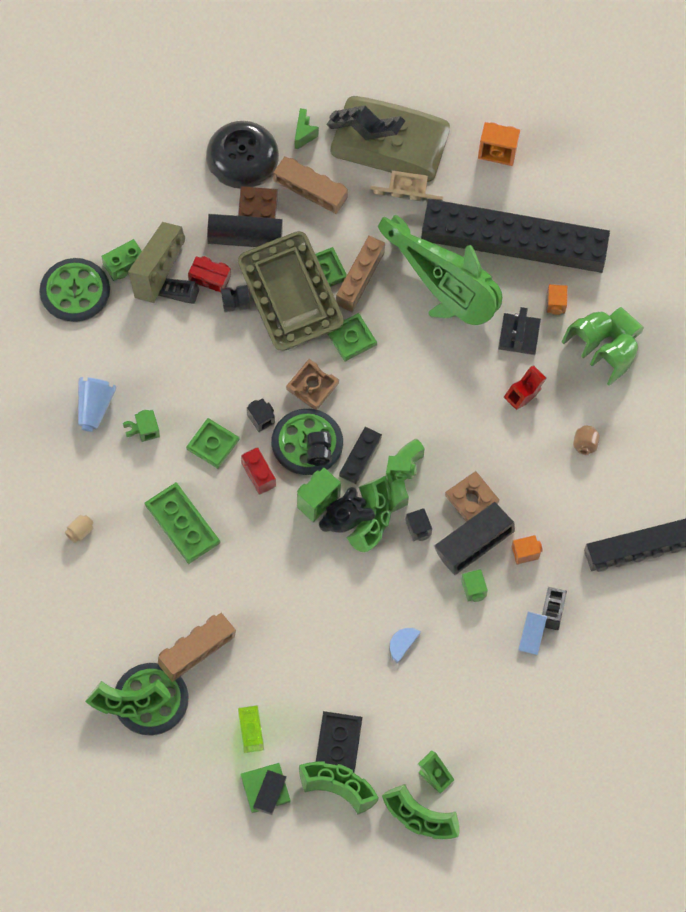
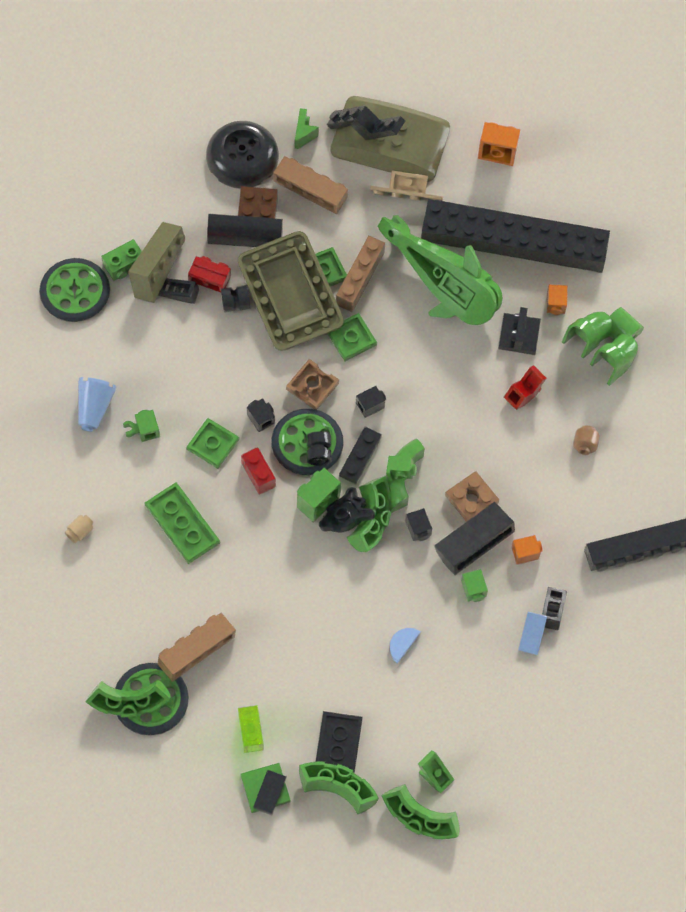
(371, 401): none -> black brick

